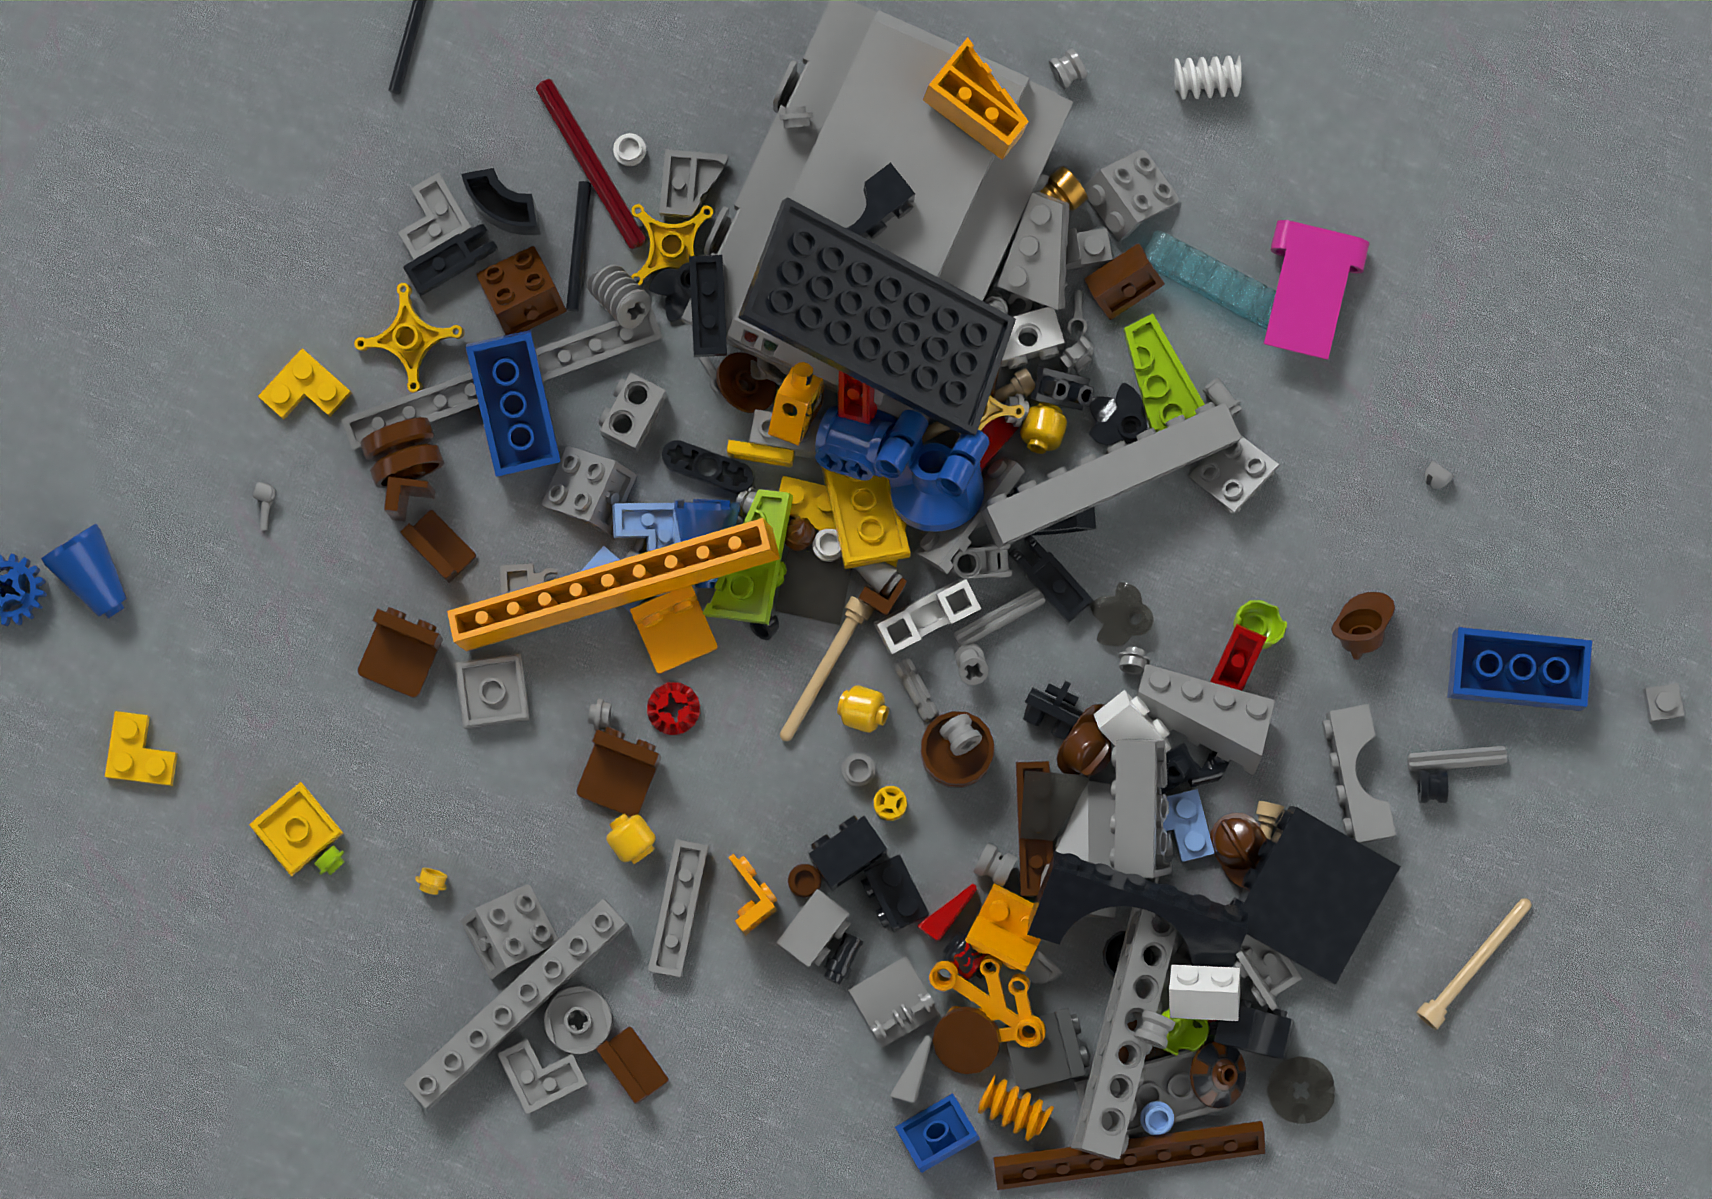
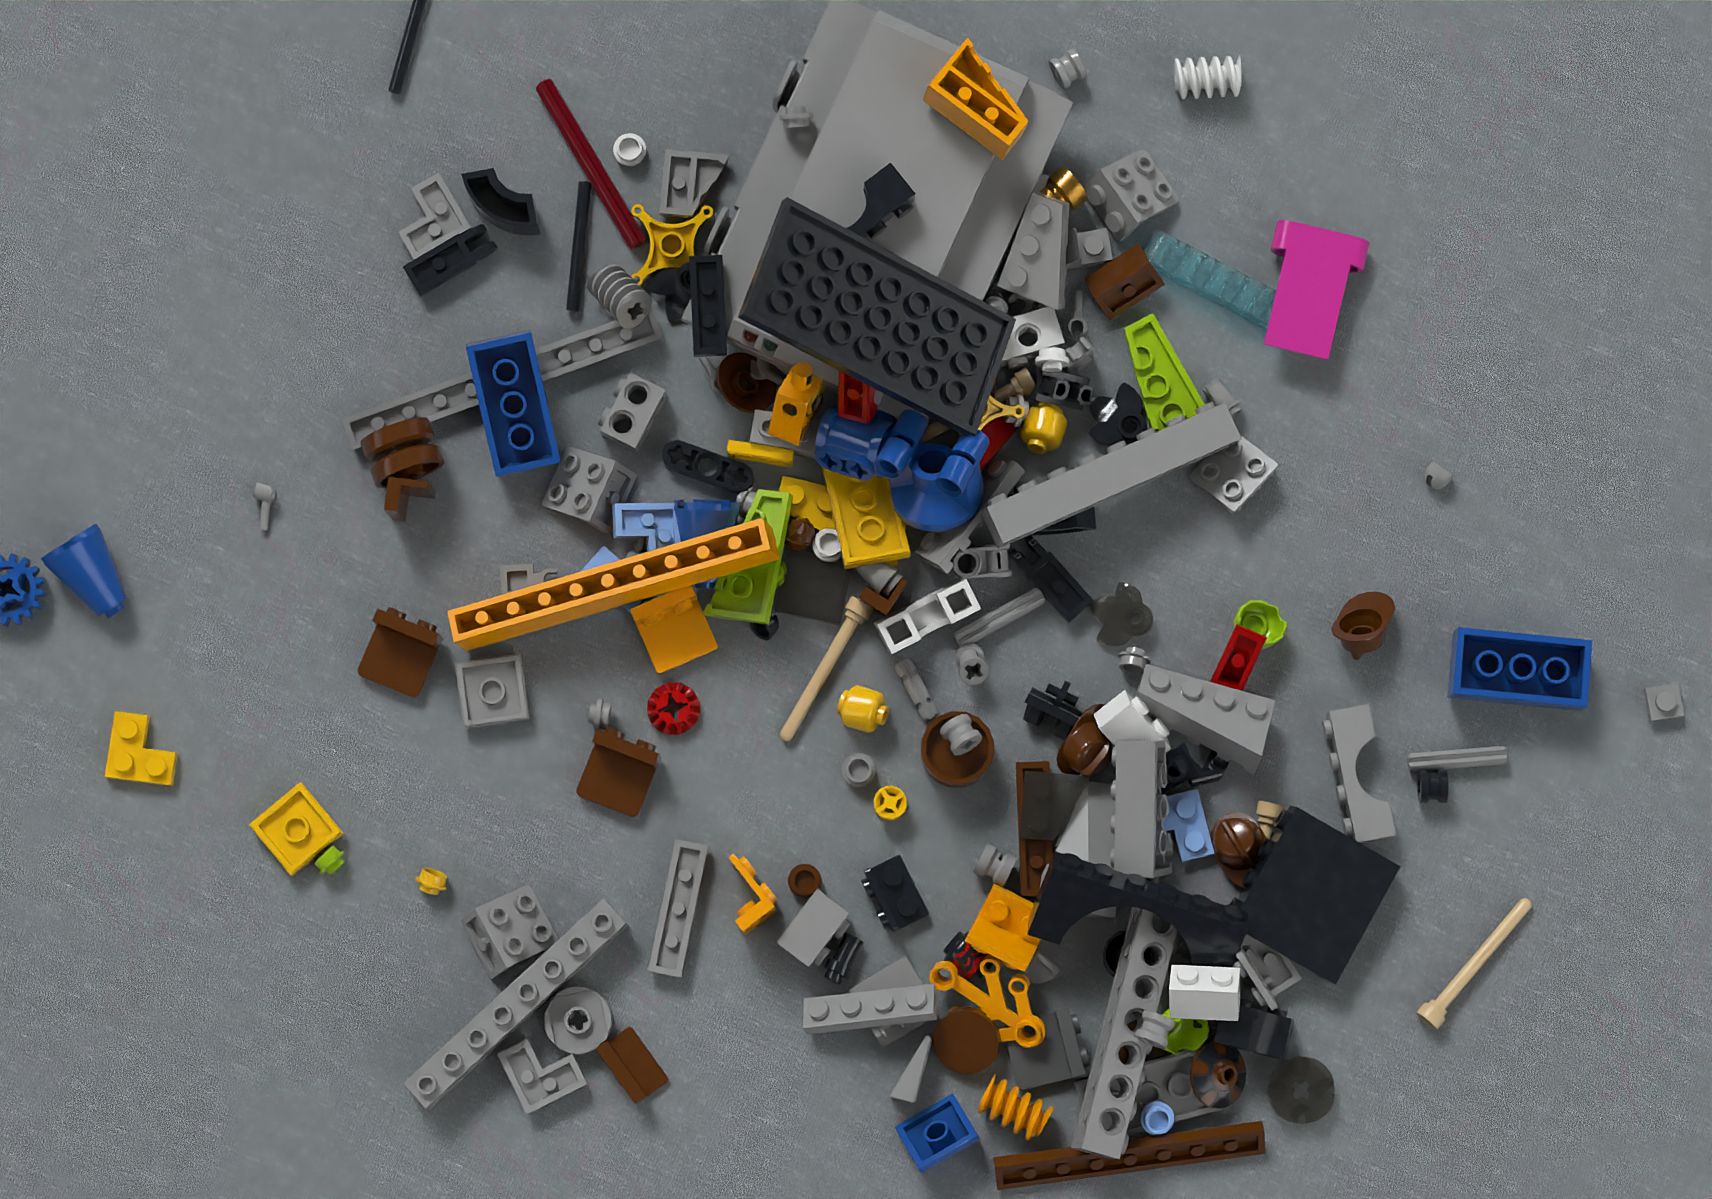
(303, 378): yellow plate -> none
(409, 337): yellow piece -> none
(439, 545): reddish brown panel -> none
(521, 291): reddish brown bracket -> none
(630, 838): yellow head -> none
(847, 852): black brick -> none
(870, 1009): none -> light grey plate
(941, 920): red slope -> none
(1052, 359): none -> white plate

